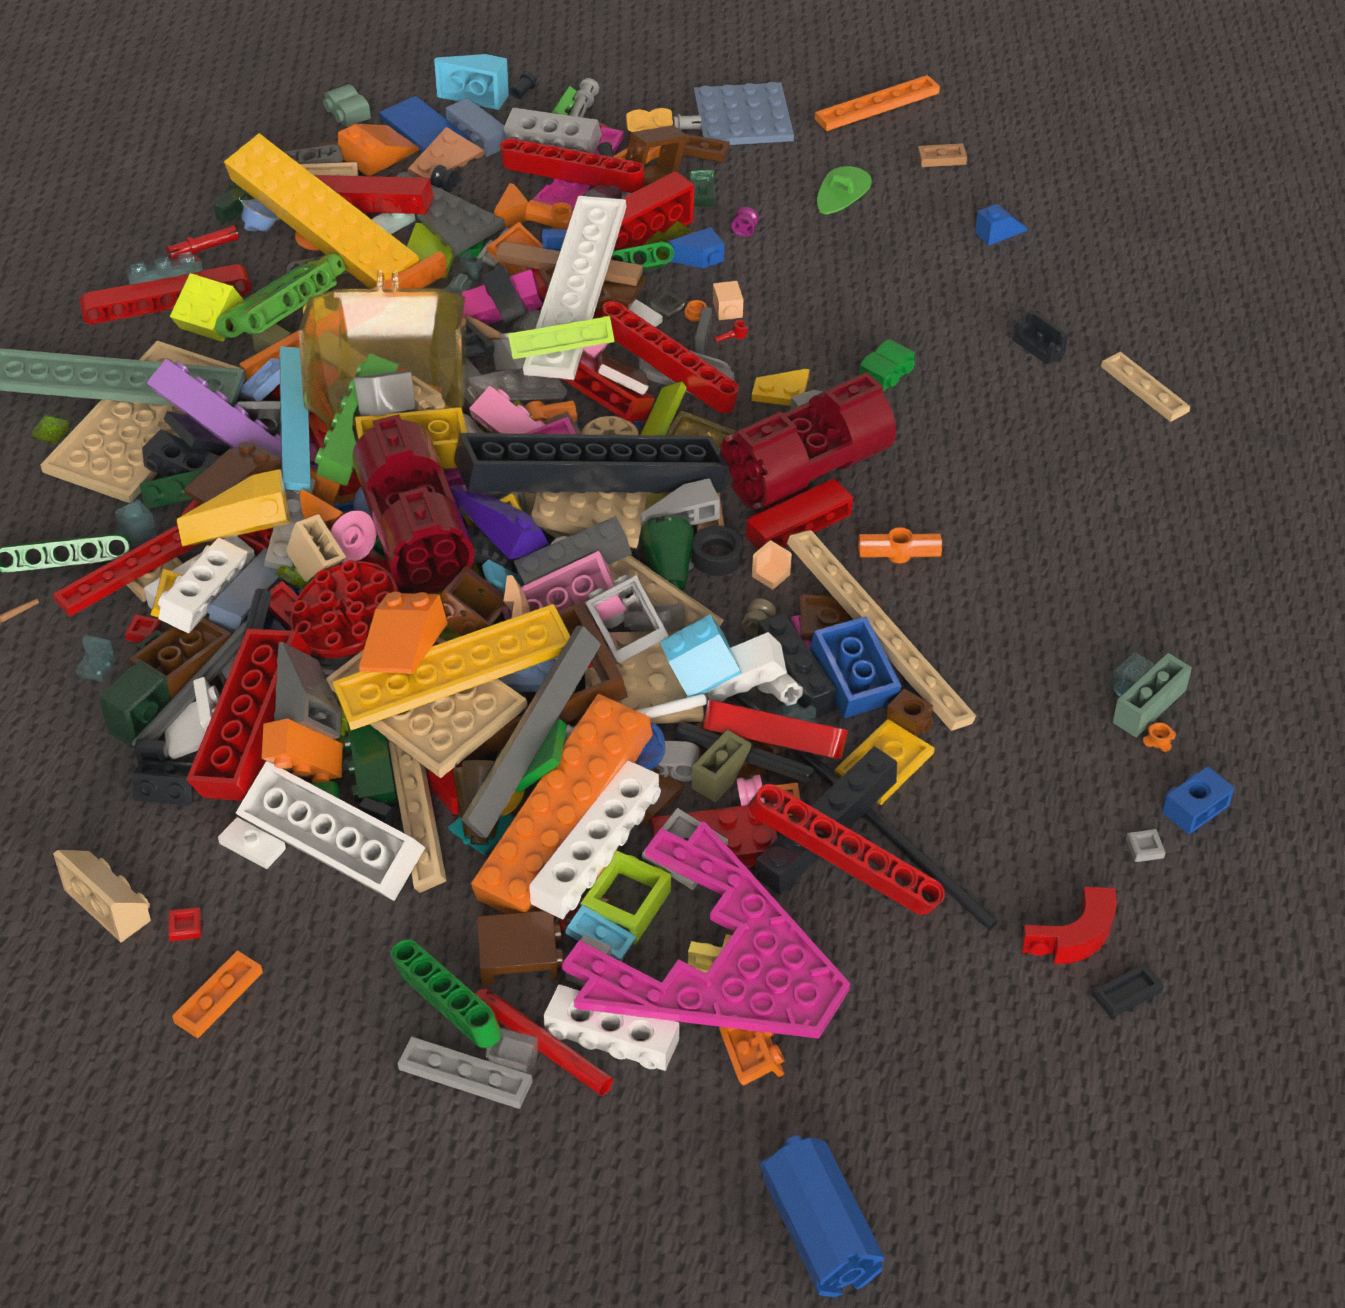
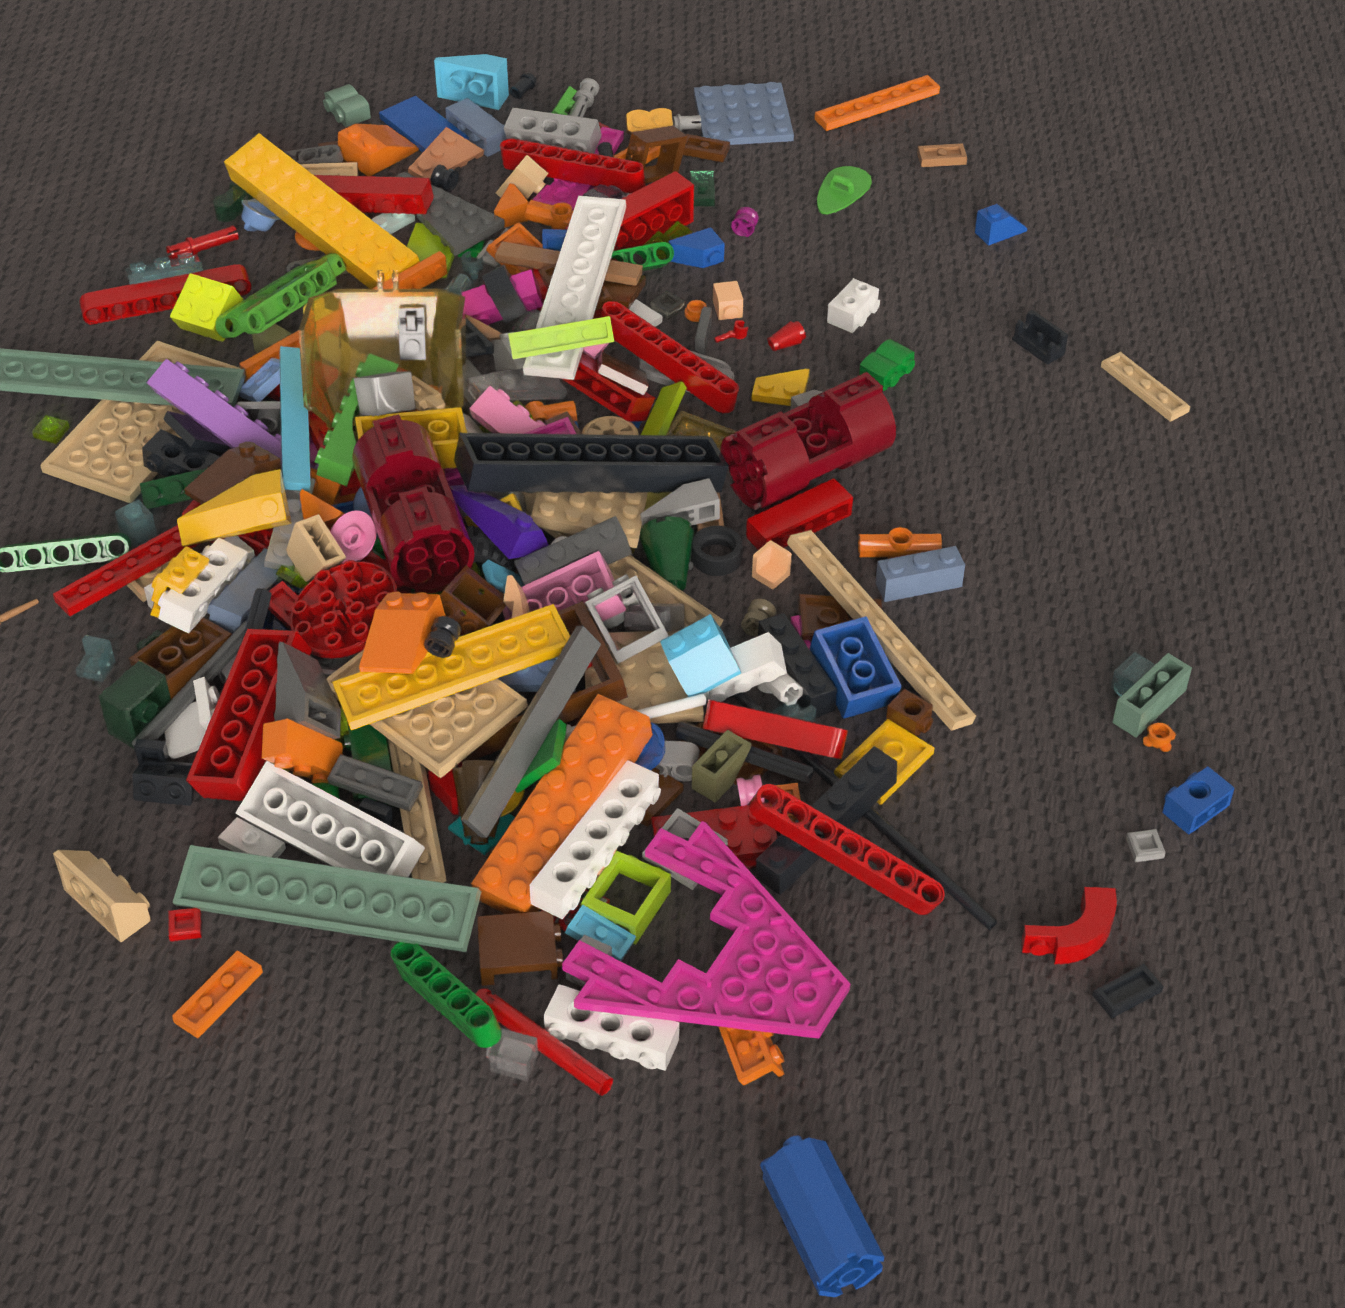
(142, 627): red tile -> none
(179, 573): none -> yellow bracket
(328, 898): none -> sand green plate
(375, 782): none -> dark grey tile
(412, 333): none -> hinge
(443, 635): none -> black wheel
(465, 1072): light grey plate -> none
(526, 177): none -> tan arch
(704, 954): light yellow bracket -> none
(787, 336): none -> red cone
(853, 305): none -> white brick
(920, 573): none -> sand blue brick

